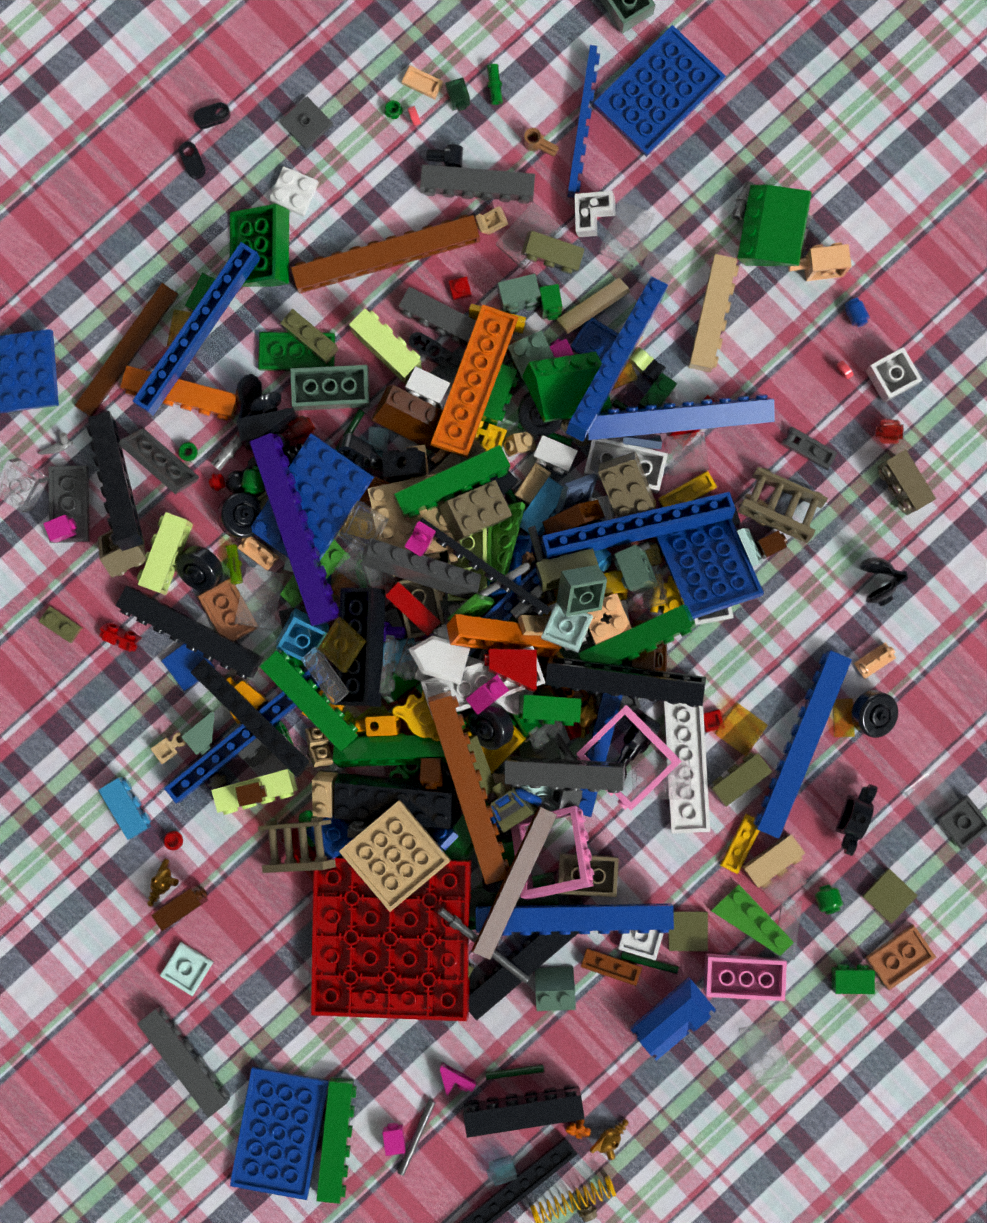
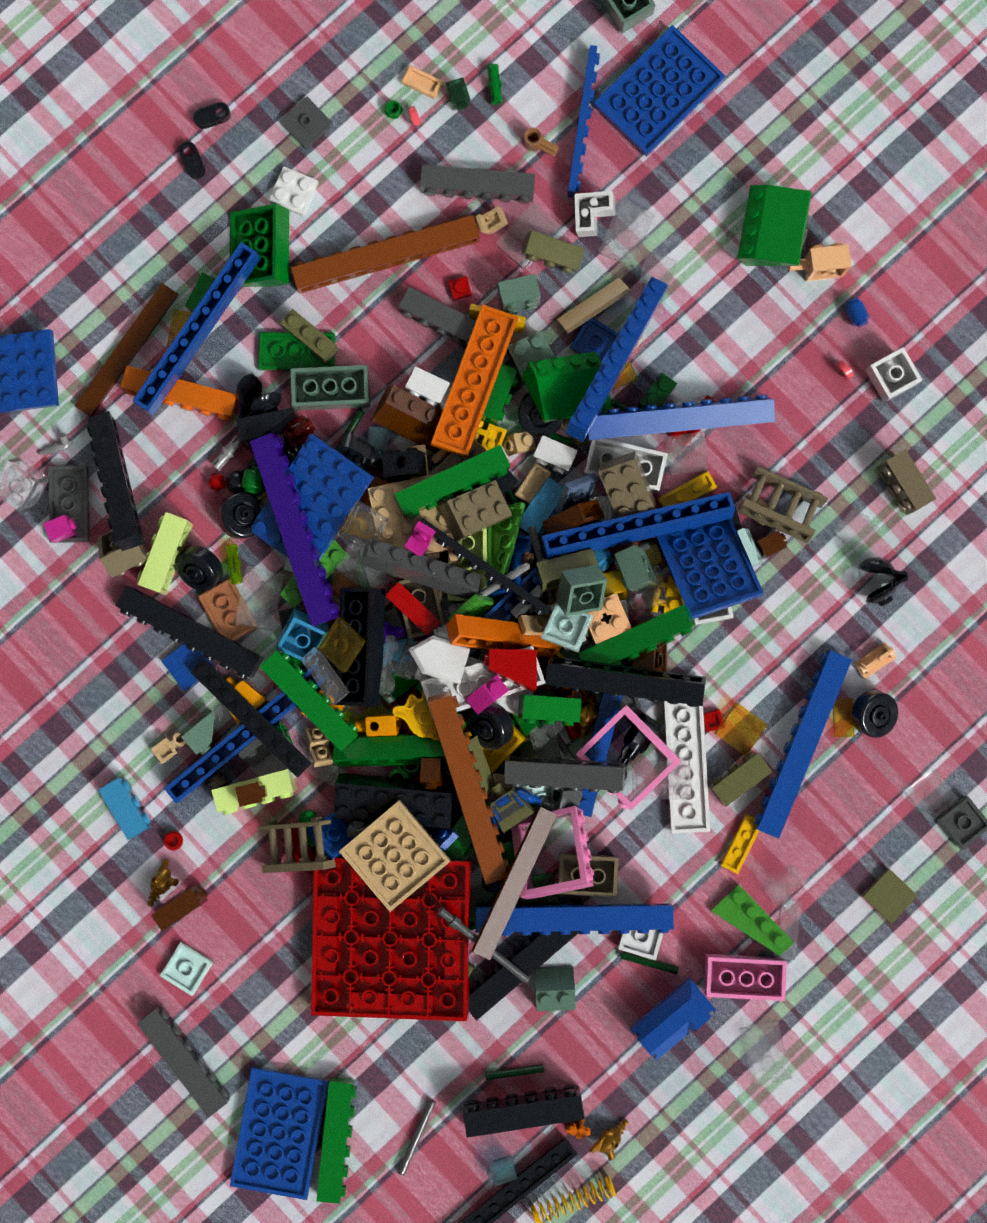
(60, 624): olive plate -> none
(112, 632): red hinge -> none
(159, 460): dark grey tile -> none
(182, 449): green plate -> none
(258, 552): light nougat hinge -> none
(323, 794): tan brick -> none
(385, 345): yellowish green brick -> none
(394, 1139): dark pink brick -> none
(444, 358): black beam -> none
(451, 156): black axle -> none
(452, 1076): dark pink slope -> none
(550, 302): green brick -> none
(561, 348): dark pink brick -> none
(588, 1213): dark tan plate -> none
(611, 966): dark orange plate -> none
(646, 365): leg -> none
(648, 441): sand blue tile -> none
(689, 931): olive tile -> none
(713, 312): tan brick -> none
(741, 202): light grey pin -> none
(774, 861): tan brick -> none
(809, 448): dark grey plate -> none
(828, 899): green head -> none
(853, 979): green brick -> none
(856, 818): black piece -> none
(890, 431): clear red head -> none
(900, 957): nougat tile -> none

